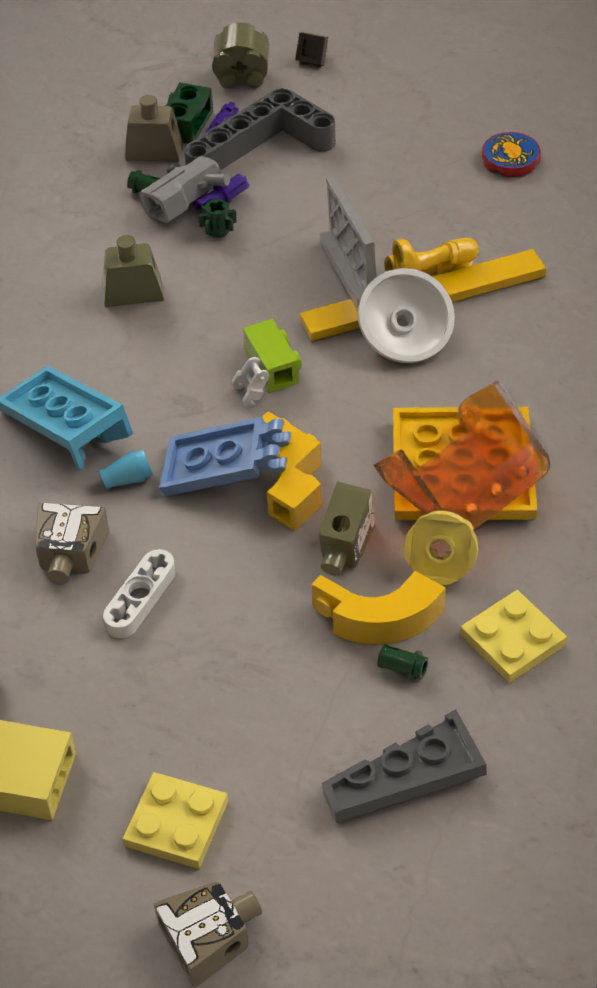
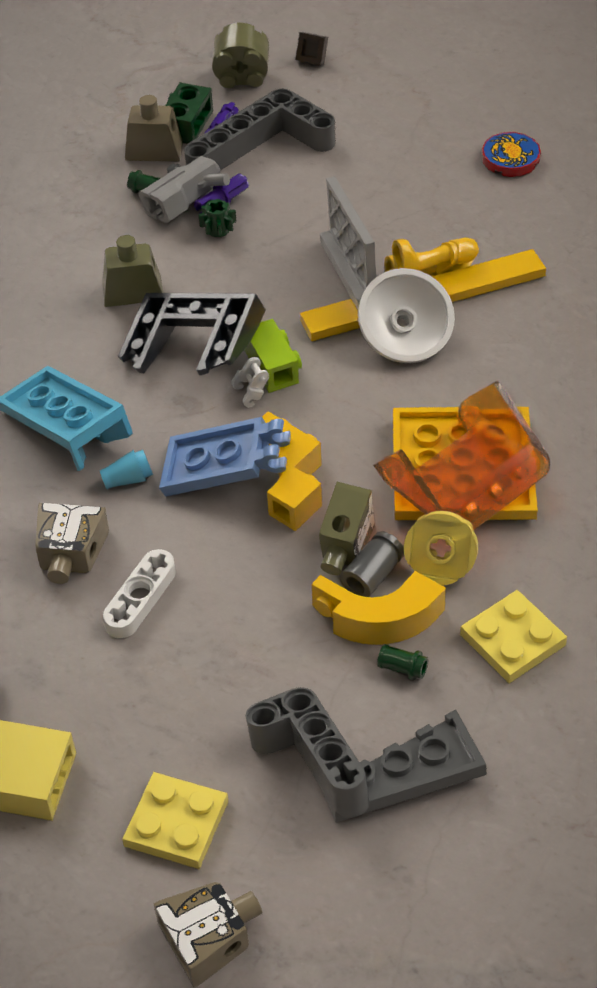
(231, 314): none -> black wedge
(302, 721): none -> dark grey beam
(372, 564): none -> dark grey piece

